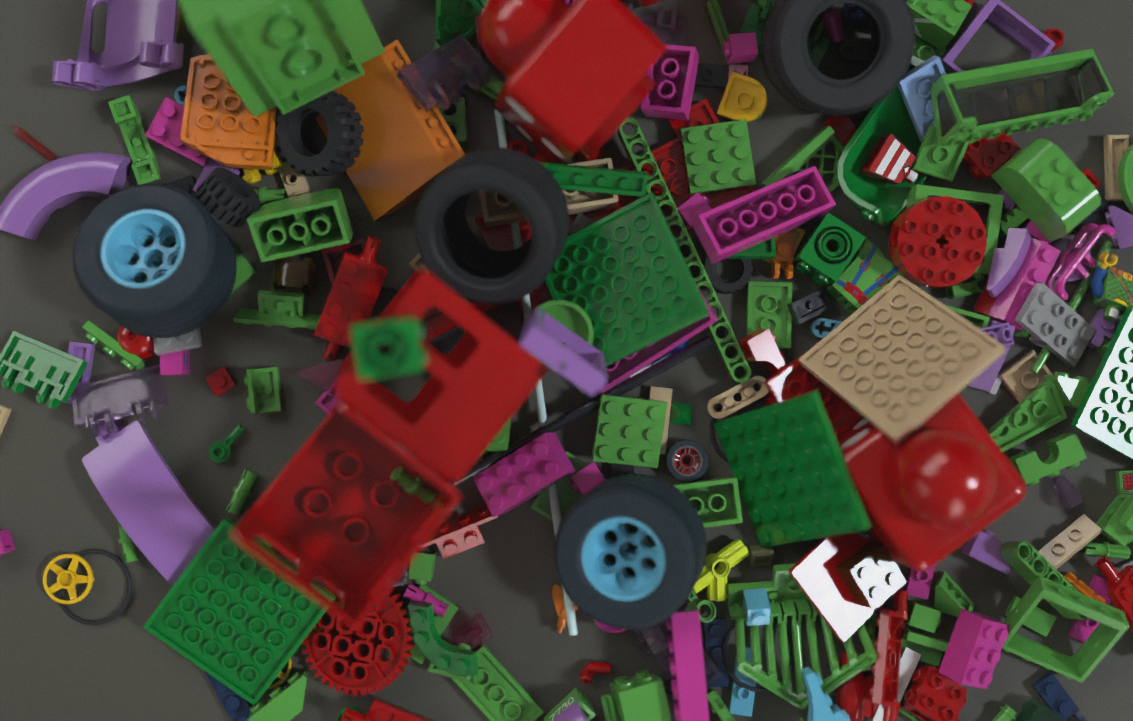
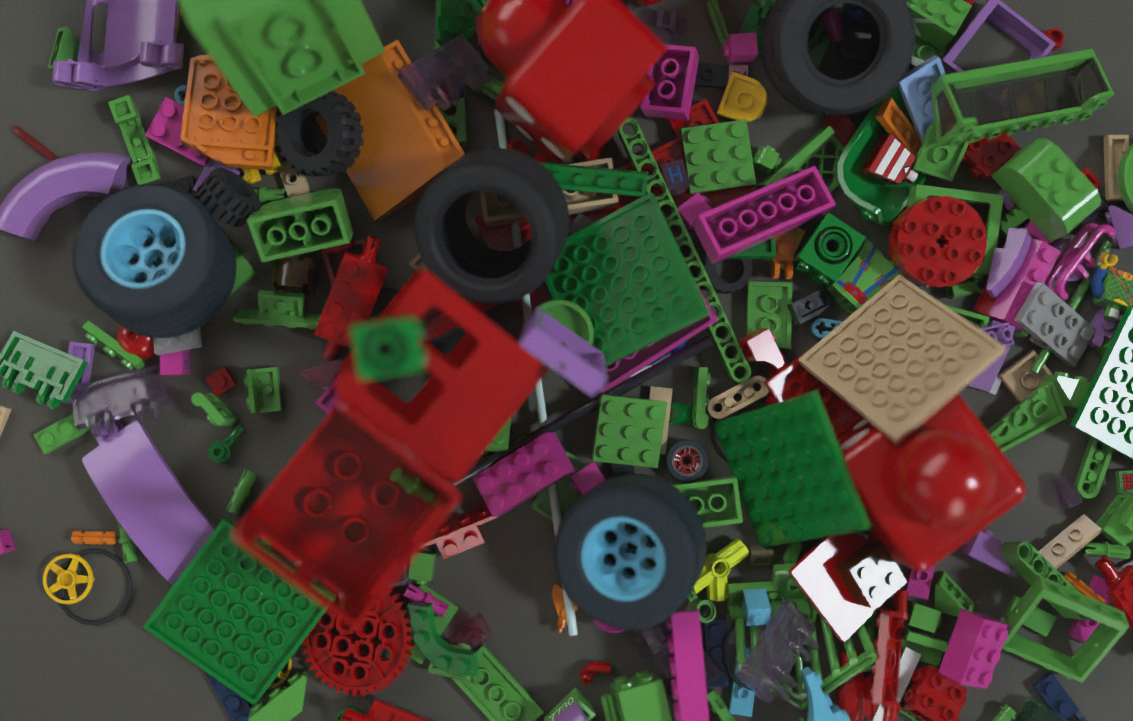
(60, 434): none -> bright green plate
(64, 47): none -> bright green slope
(94, 537): none -> orange axle
(217, 410): none -> bright green plate
(675, 177): none -> clear purple brick
(700, 399): none -> bright green hinge
(766, 159): none -> bright green plate
(773, 654): none -> hinge
(792, 552): none -> bright green bar
(898, 125): none -> orange plate
(1064, 452): bright green arch -> none
(1094, 477): none -> bright green plate

